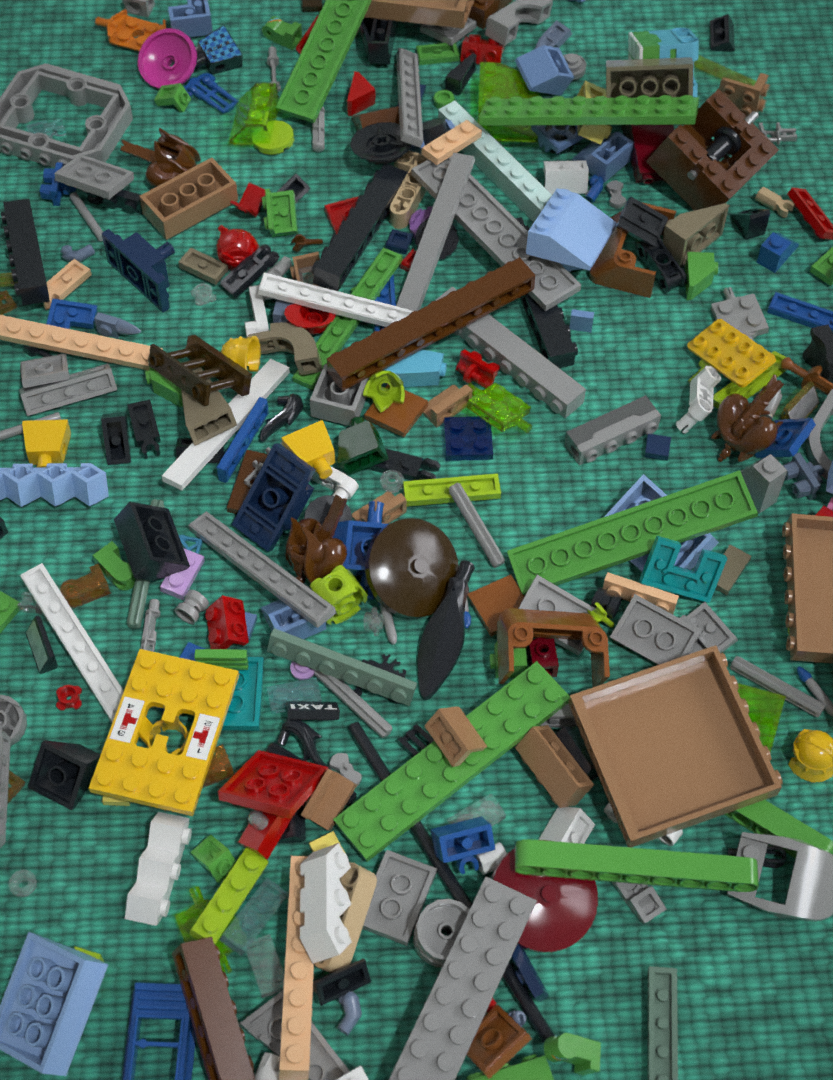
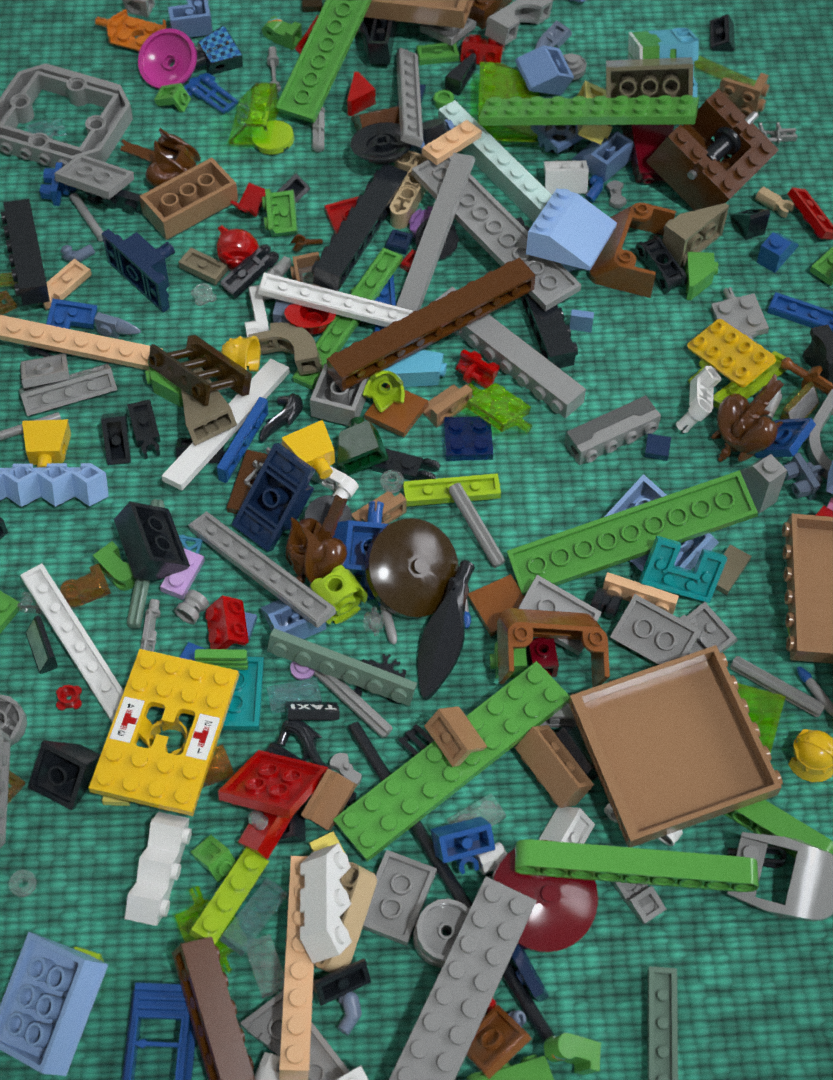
(601, 615): lime hand -> none
(641, 222): black plate -> none

